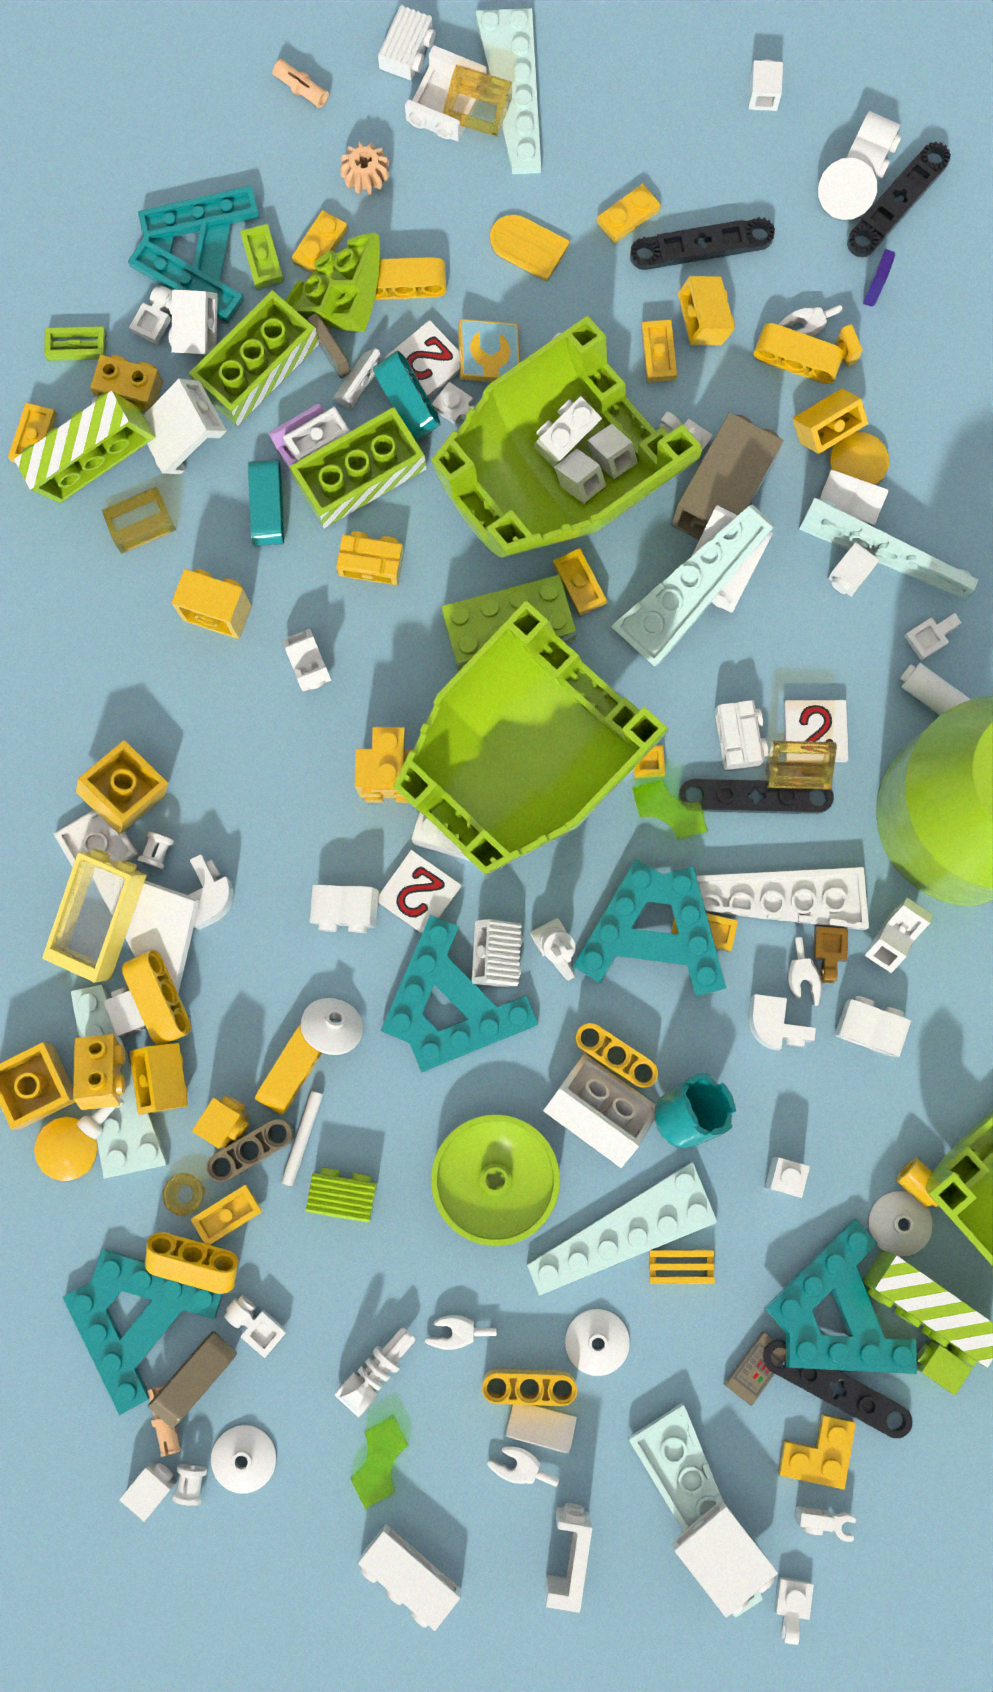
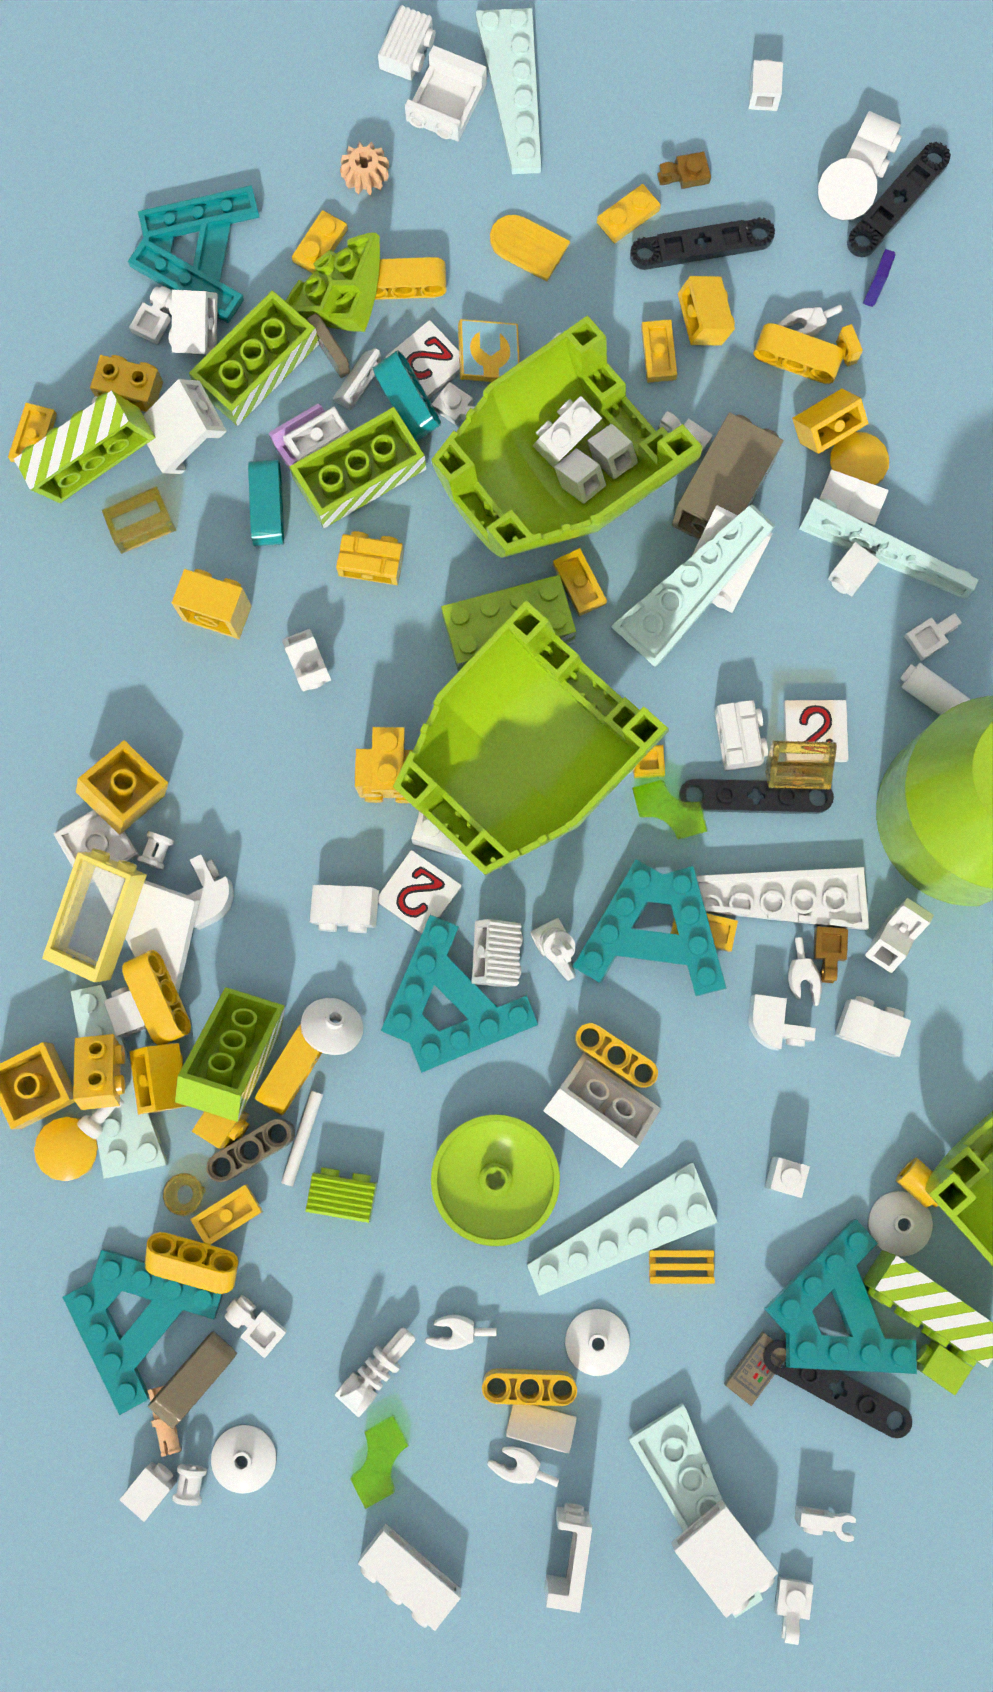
(74, 348): lime tile -> none
(230, 1054): none -> lime brick
(261, 256): lime plate -> none
(300, 83): light nougat pin -> none
(481, 87): clear yellow tile -> none
(688, 169): none -> pearl gold plate
(694, 1111): teal cylinder -> none
(825, 1463): yellow plate -> none

